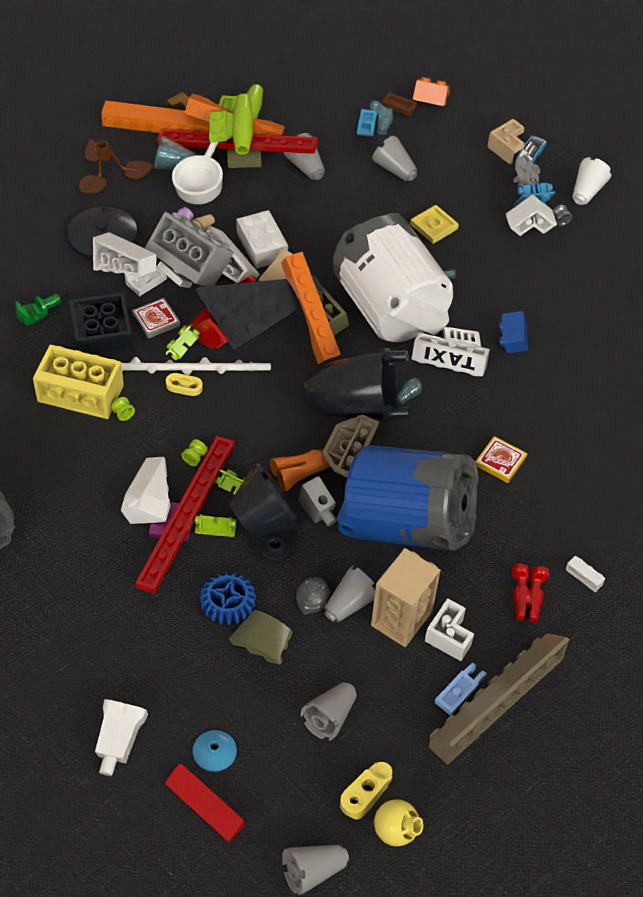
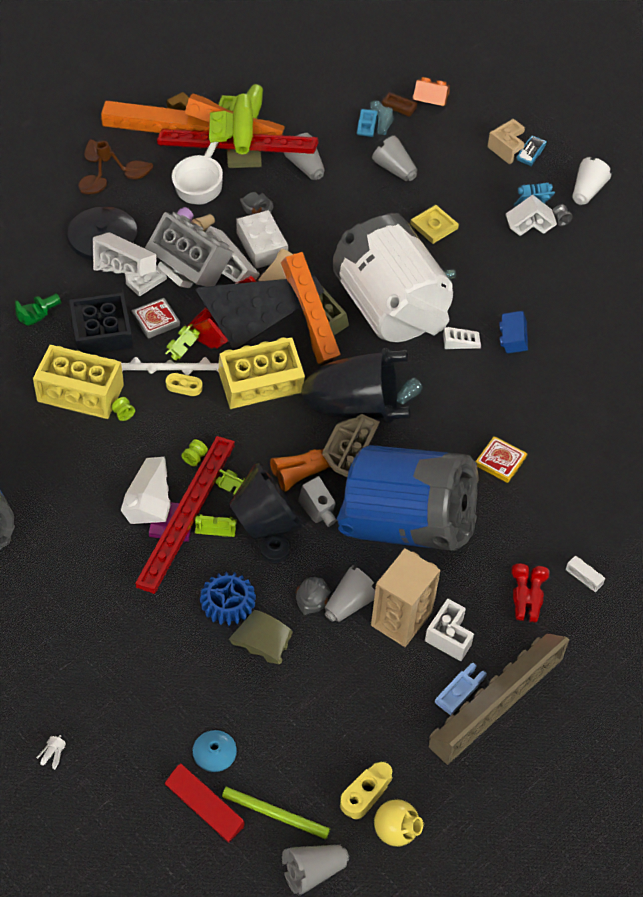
(55, 745): none -> white piece
(118, 733): white piece -> none
(170, 154): clear light blue cone -> none
(255, 203): none -> dark grey hair
(261, 372): none -> light yellow brick
(276, 813): none -> lime piece
(328, 711): light grey cone -> none
(450, 354): white brick -> none
(526, 171): light grey plate -> none

